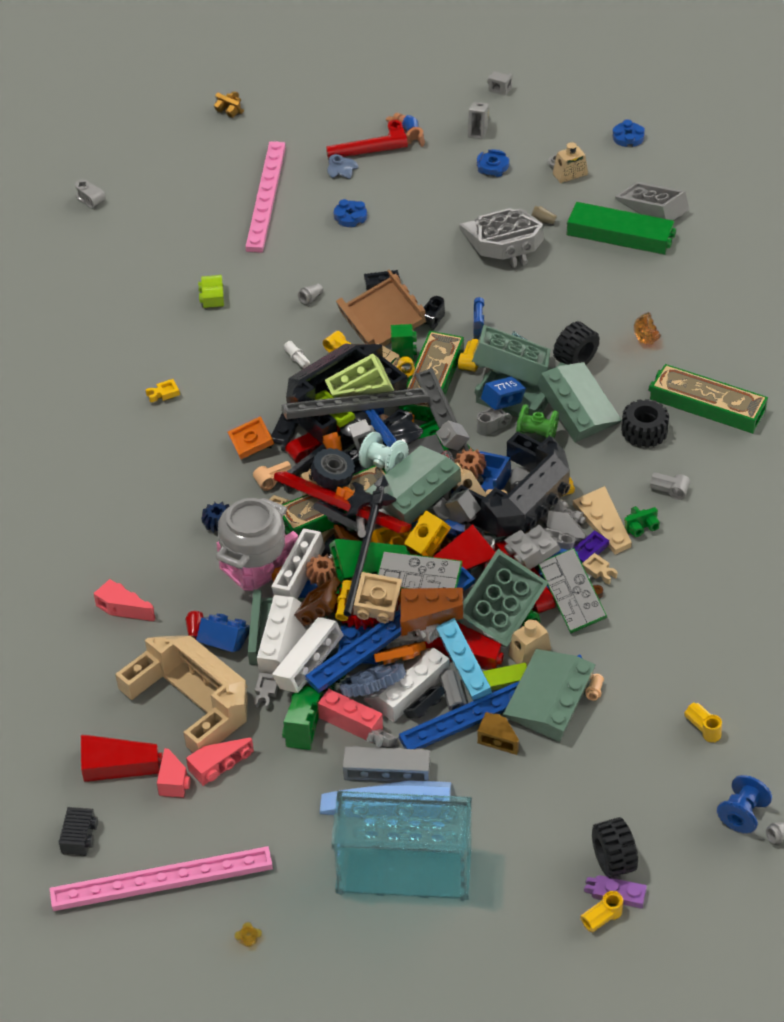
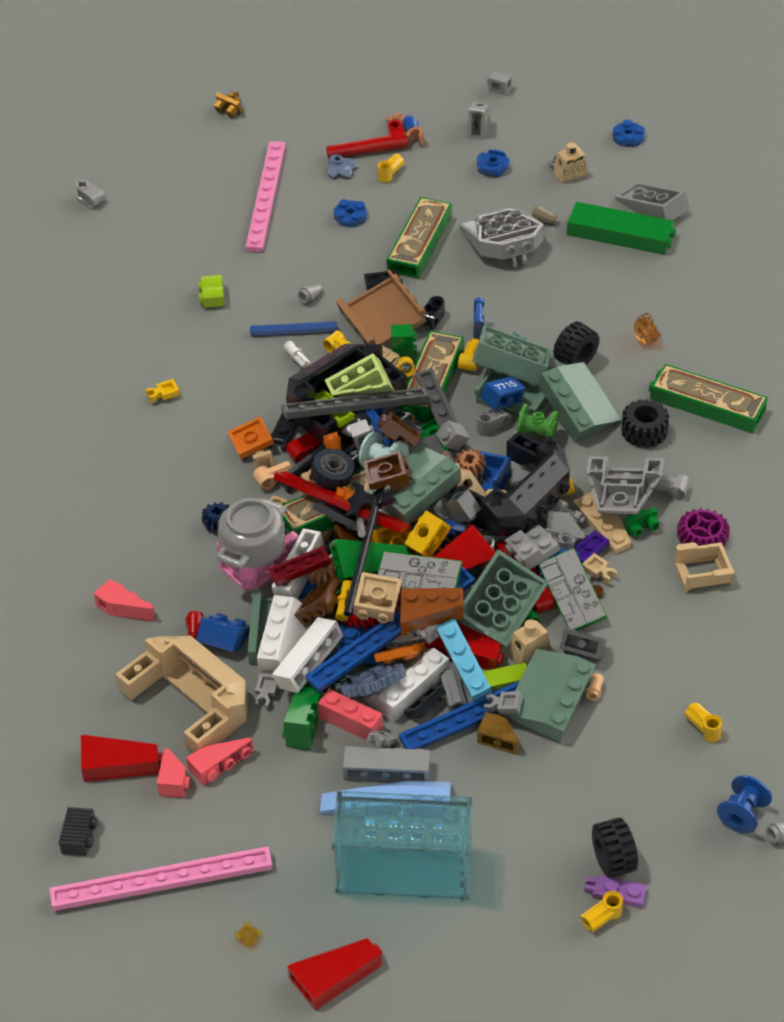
(263, 458): none -> tan tile
(294, 328): none -> blue axle
(299, 566): none -> dark red plate
(334, 971): none -> red slope
(388, 470): none -> reddish brown plate
(389, 167): none -> yellow piece
(393, 427): none -> reddish brown plate
(419, 237): none -> brick
(505, 704): none -> light grey plate
(583, 643): none -> dark grey brick
(622, 488): none -> light grey wedge
(691, 553): none -> tan piece
(703, 528): none -> magenta gear

